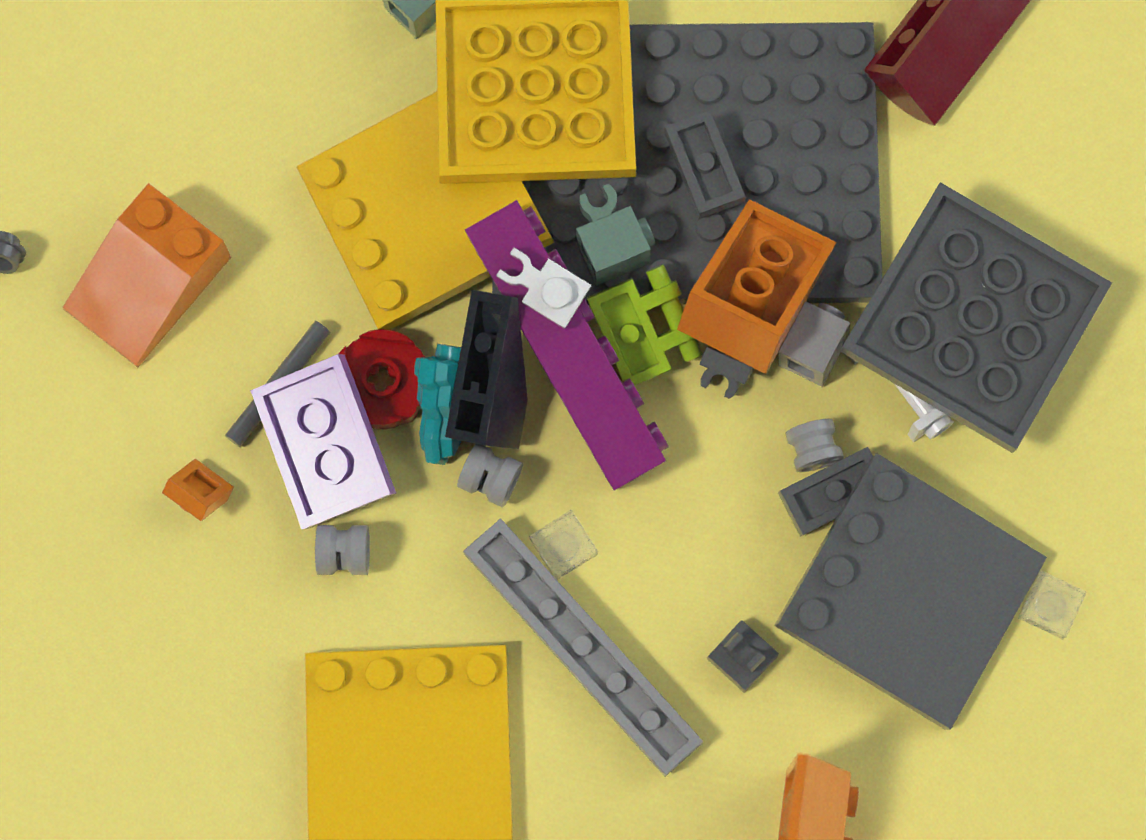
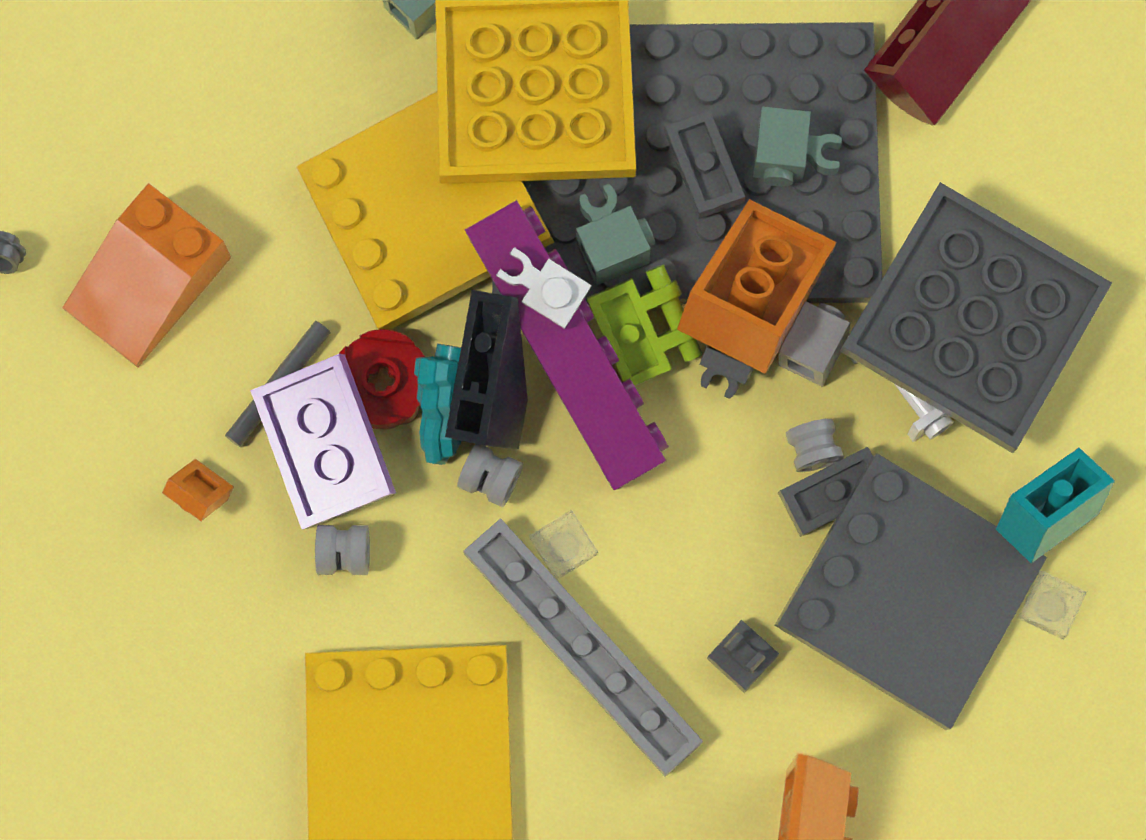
(786, 145): none -> sand green brick
(1054, 505): none -> teal brick

